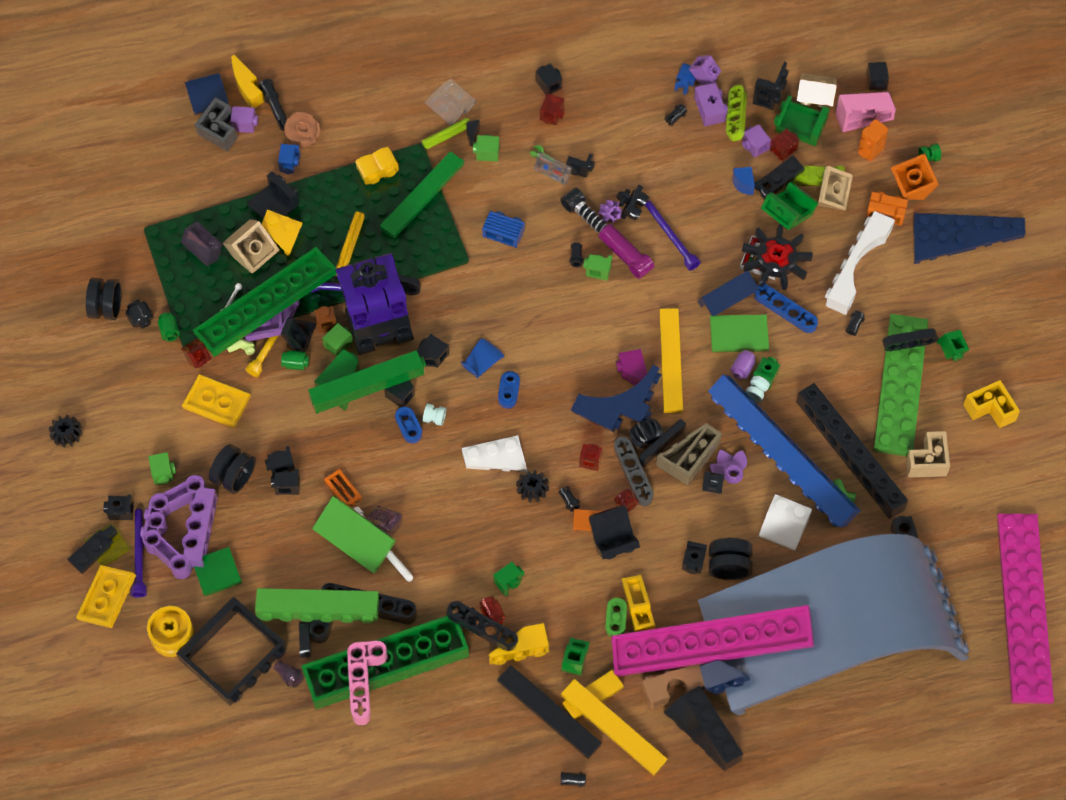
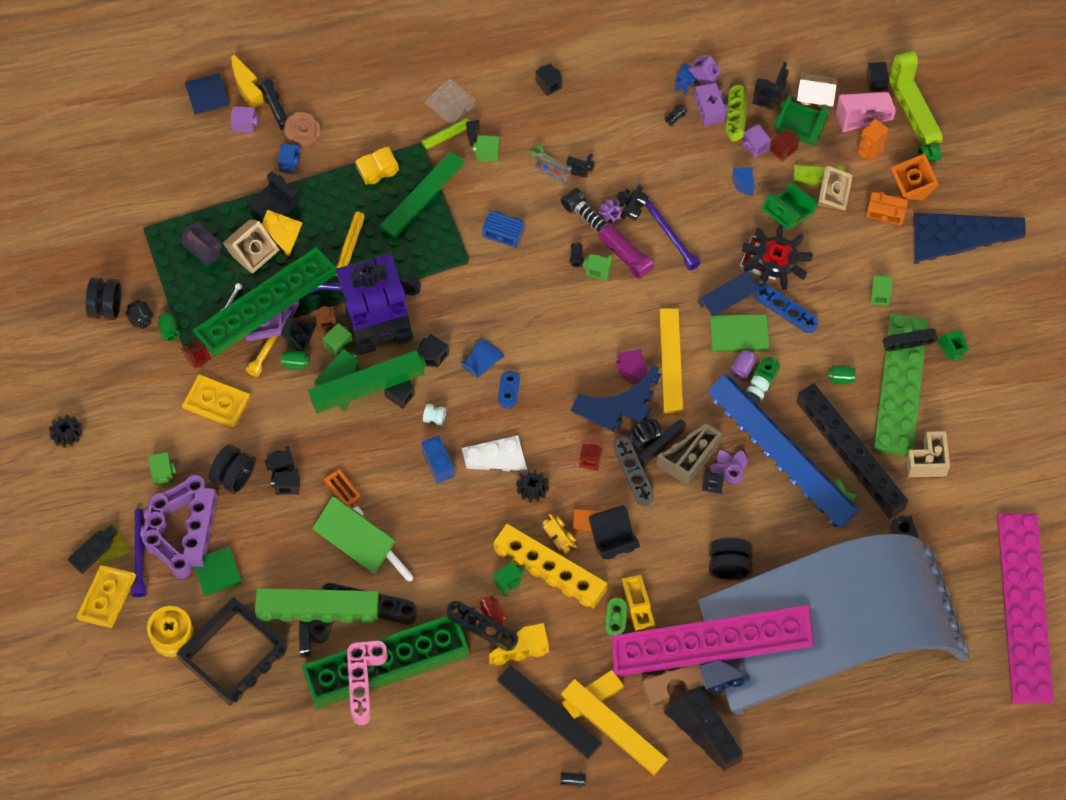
(123, 511): black brick -> none
(214, 125): dark grey brick -> none
(248, 346): yellowish green arm -> none
(290, 675): cone -> none
(385, 519): slope -> none
(408, 426): blue plate -> none
(437, 459): none -> blue brick
(510, 537): none -> yellow brick
(552, 109): clear red brick -> none
(556, 527): none -> yellow hinge
(569, 499): black pin -> none
(575, 656): green brick -> none
(625, 498): clear red wheel -> none
(697, 551): black brick -> none
(779, 176): black plate -> none
(785, 522): white slope -> none
(841, 374): none -> green brick
(855, 322): black pin -> none
(875, 234): white arch -> none
(881, 290): none -> bright green brick
(911, 99): none -> lime beam
(992, 400): yellow brick -> none

